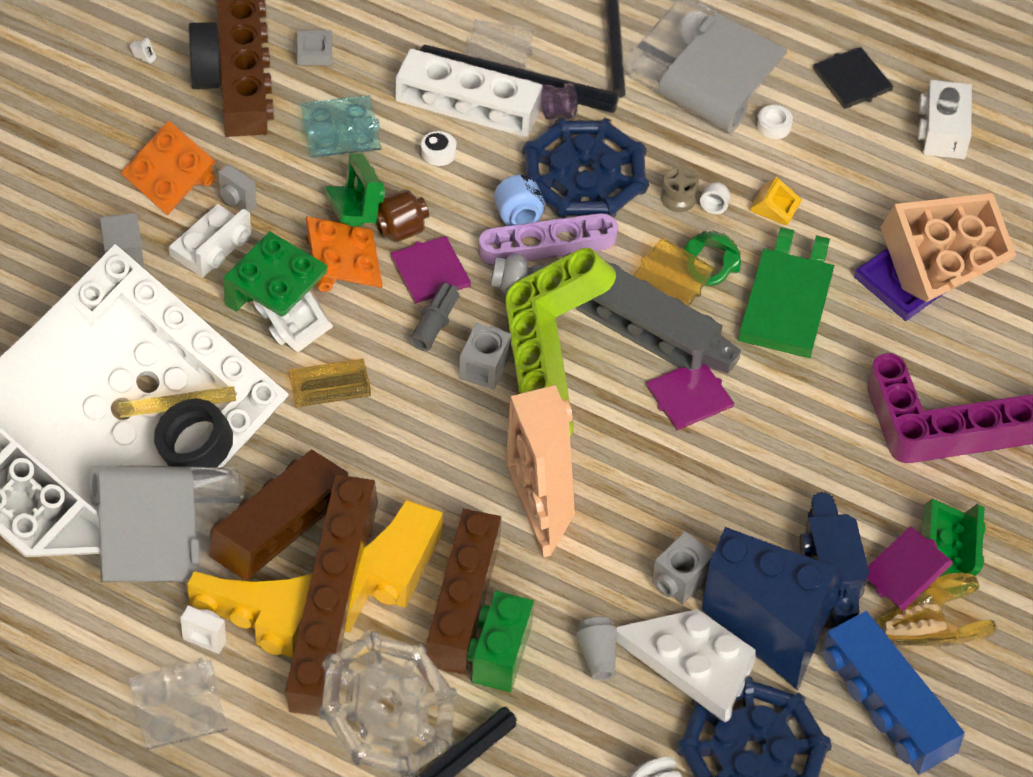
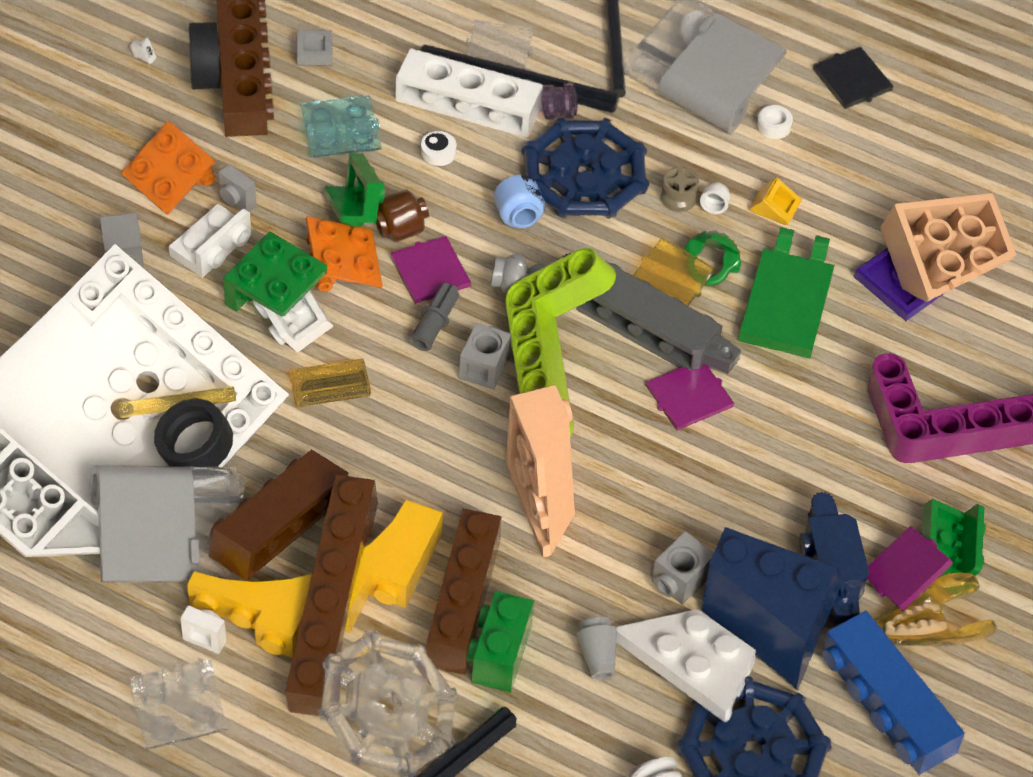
(546, 233): lavender beam -> none
(946, 119): white piece -> none

